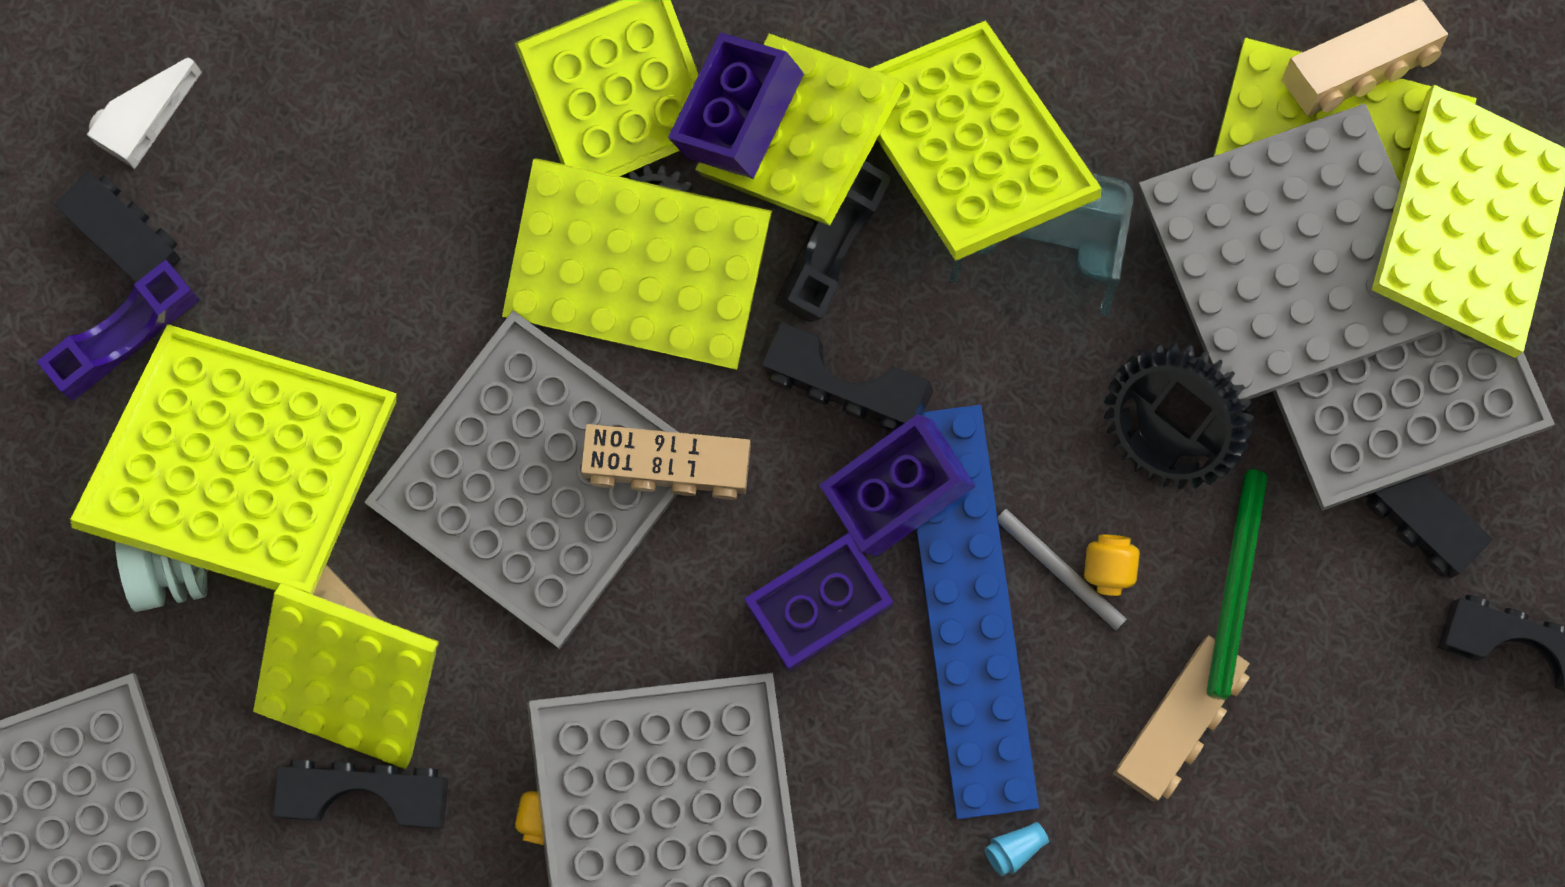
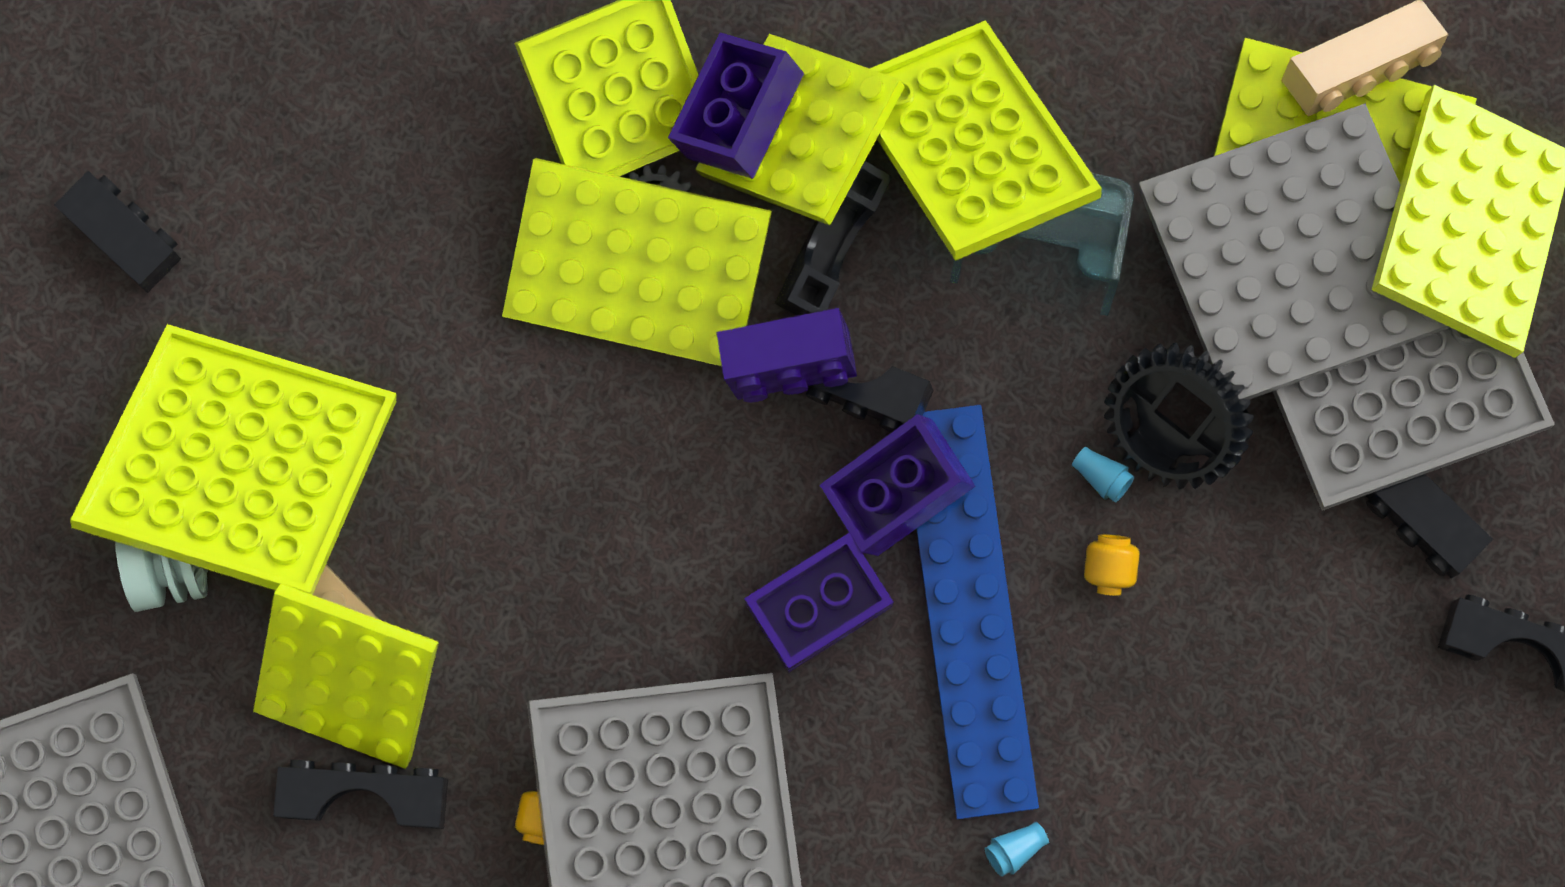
(91, 355): dark purple arch -> none
(138, 116): white slope -> none
(502, 488): light grey plate -> none
(665, 460): tan brick -> none
(787, 355): none -> dark purple brick
(1061, 569): light grey bar -> none
(1104, 475): none -> medium azure cone
(1177, 726): tan brick -> none
(1237, 585): green axle -> none

